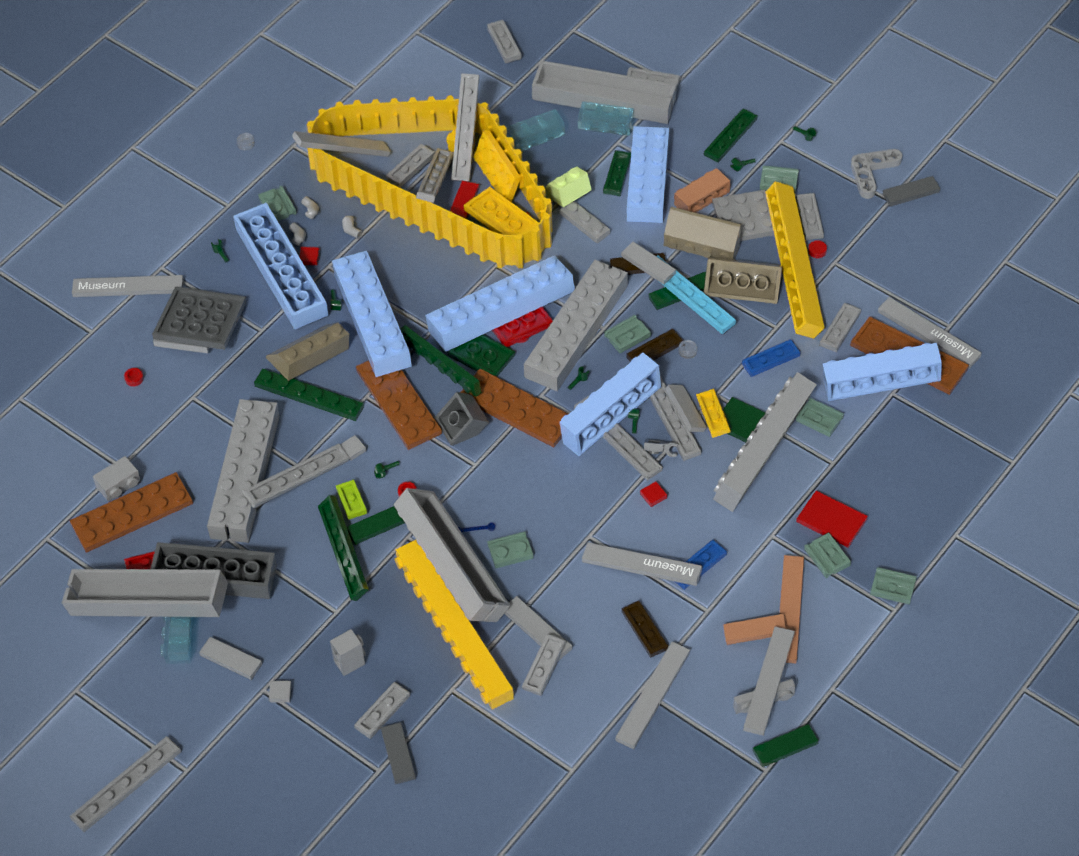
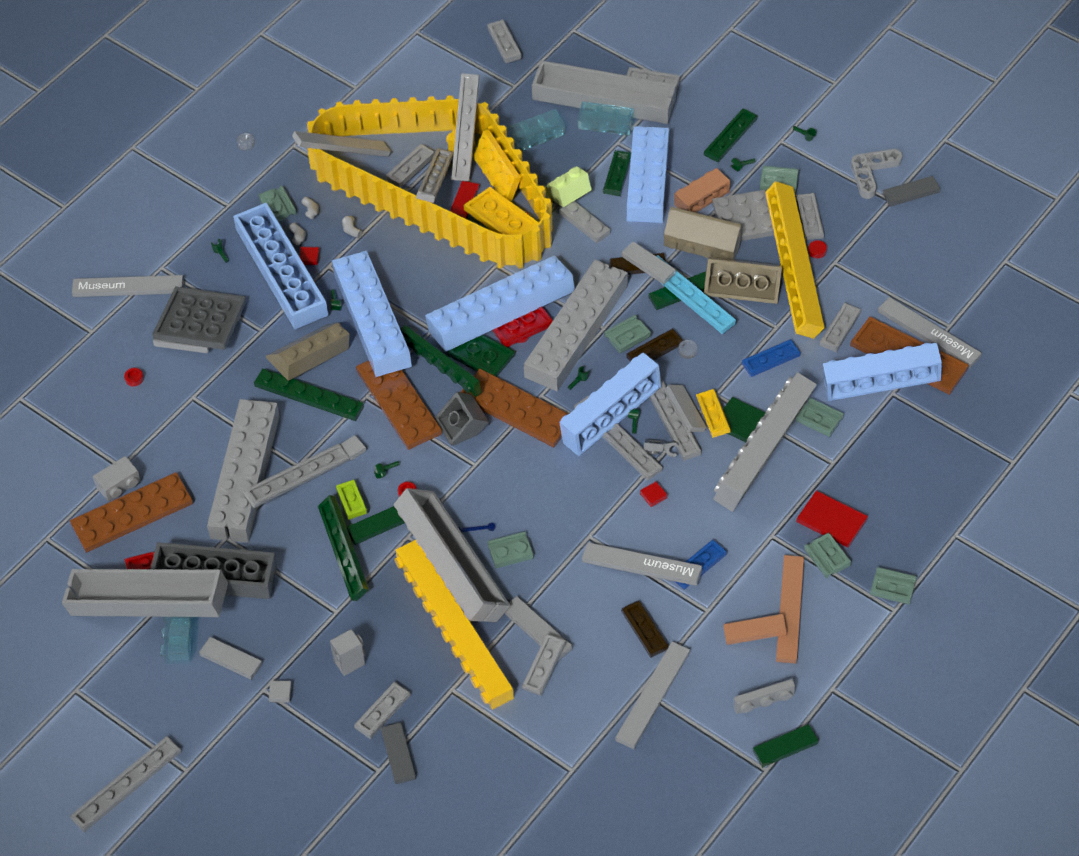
(769, 681): light grey tile -> none

